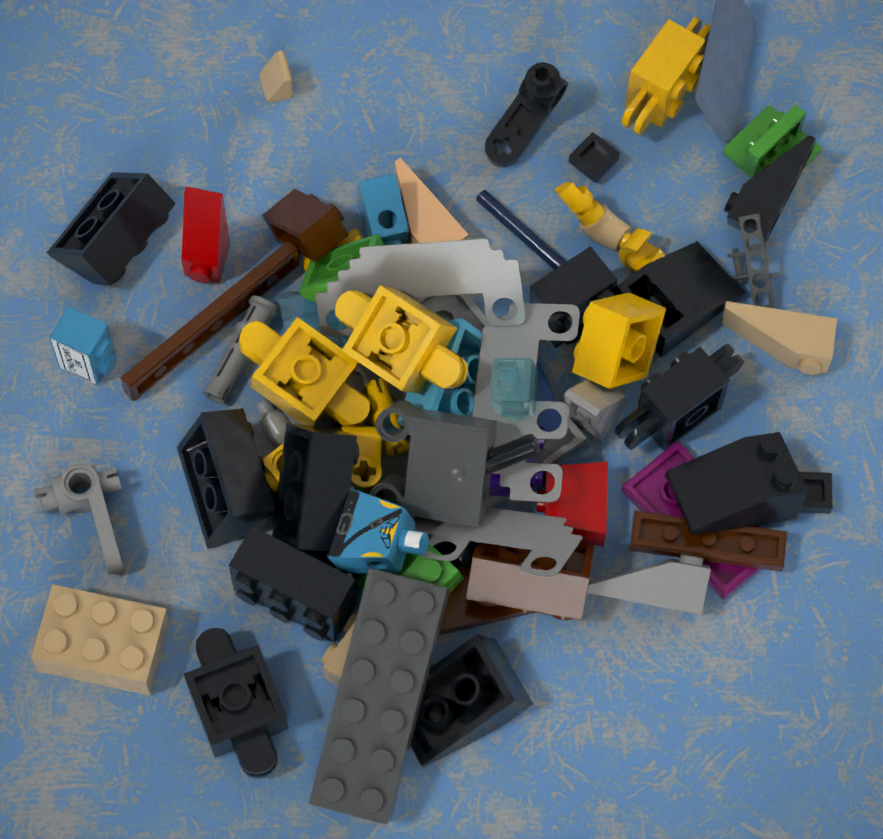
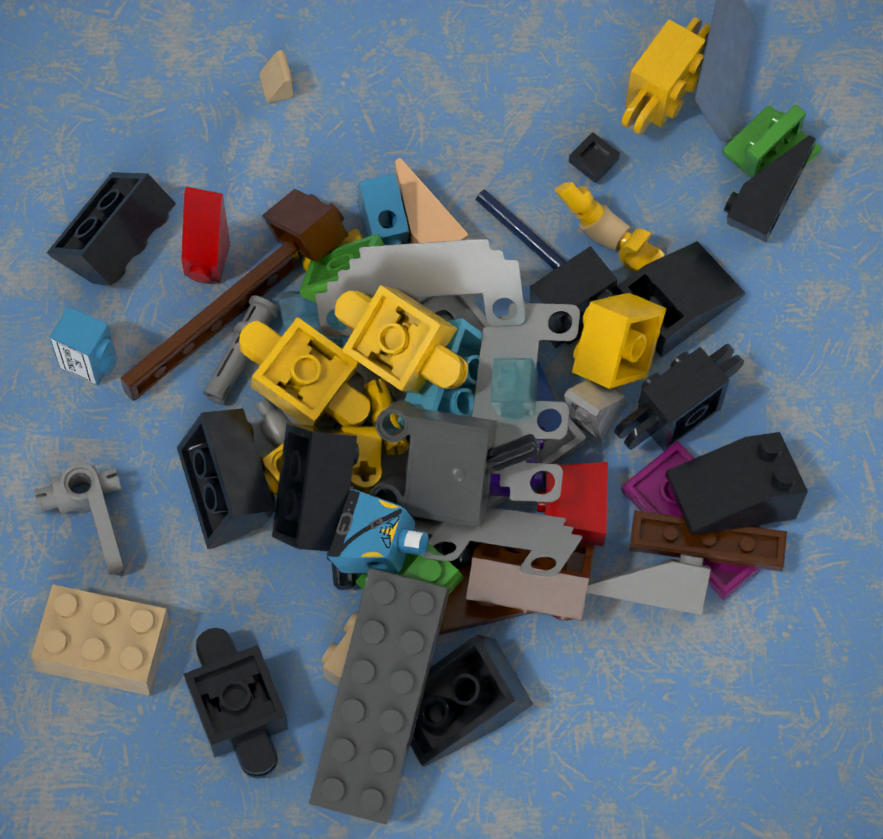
(292, 585): black brick -> none
(527, 113): black piece -> none
(748, 255): dark grey piece -> none
(790, 337): tan slope -> none
(819, 492): black plate -> none

